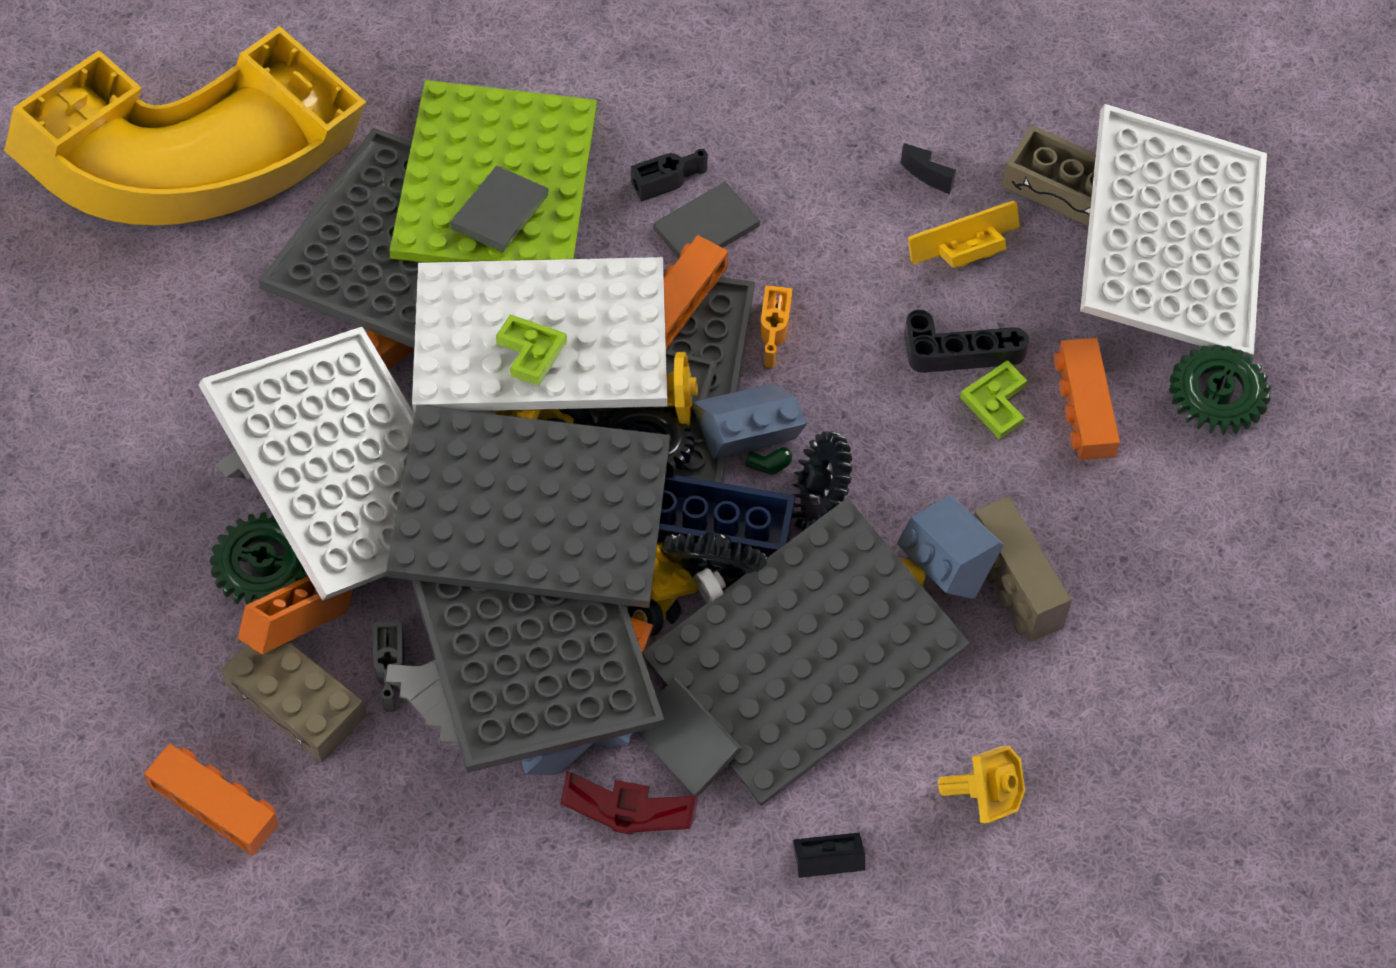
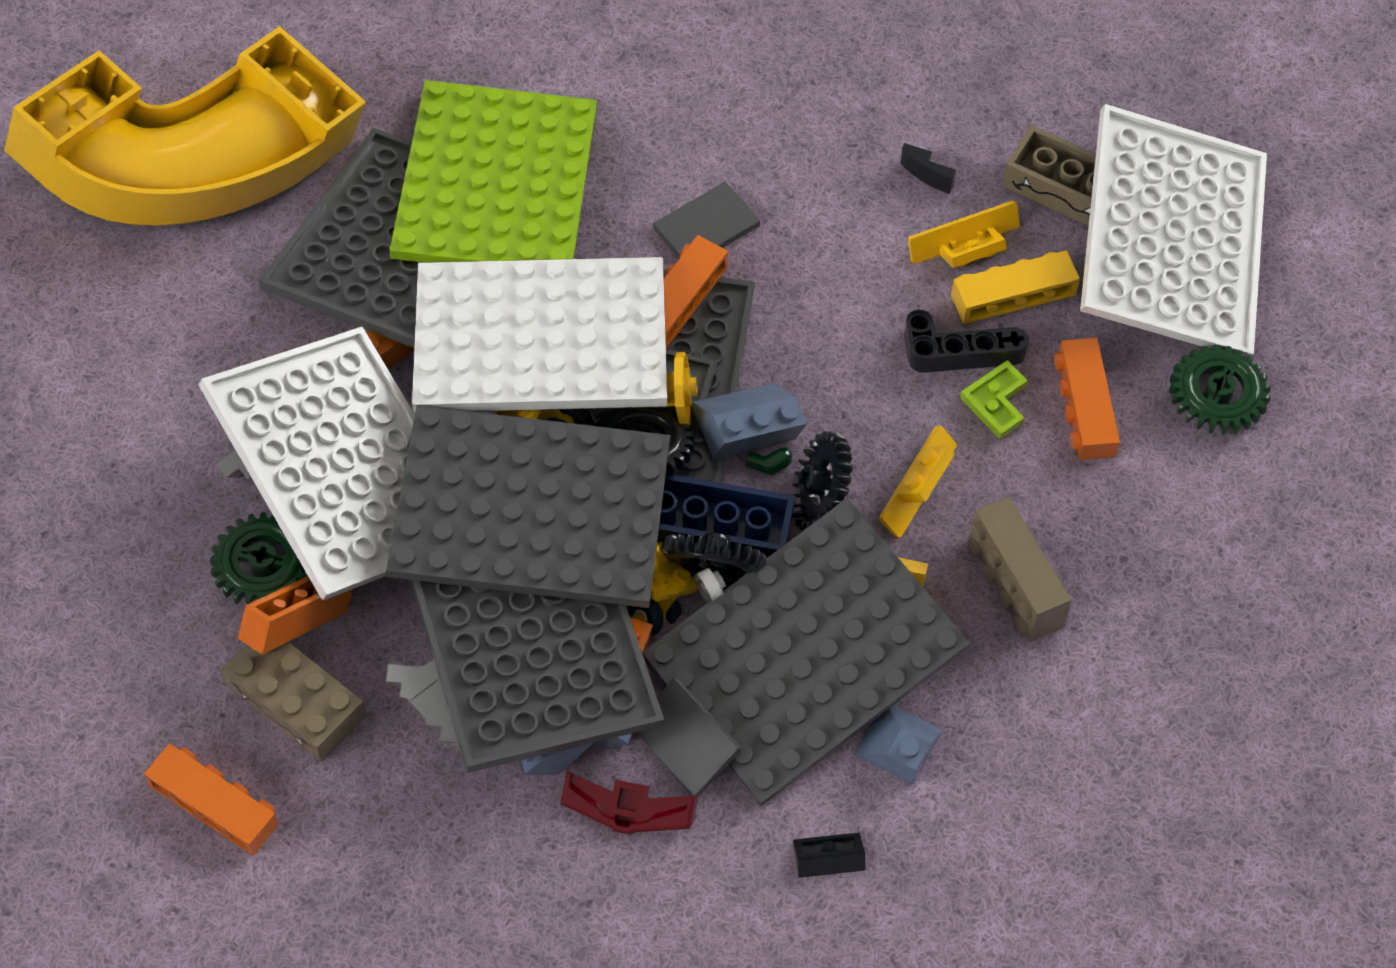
(387, 655): dark grey piece -> none
(499, 208): dark grey tile -> none
(537, 347): lime plate -> none
(666, 173): black piece -> none
(774, 321): light orange piece -> none
(899, 743): none -> sand blue slope
(918, 481): none -> yellow bracket
(951, 547): sand blue slope -> none
(994, 782): yellow piece -> none
(1015, 286): none -> yellow brick

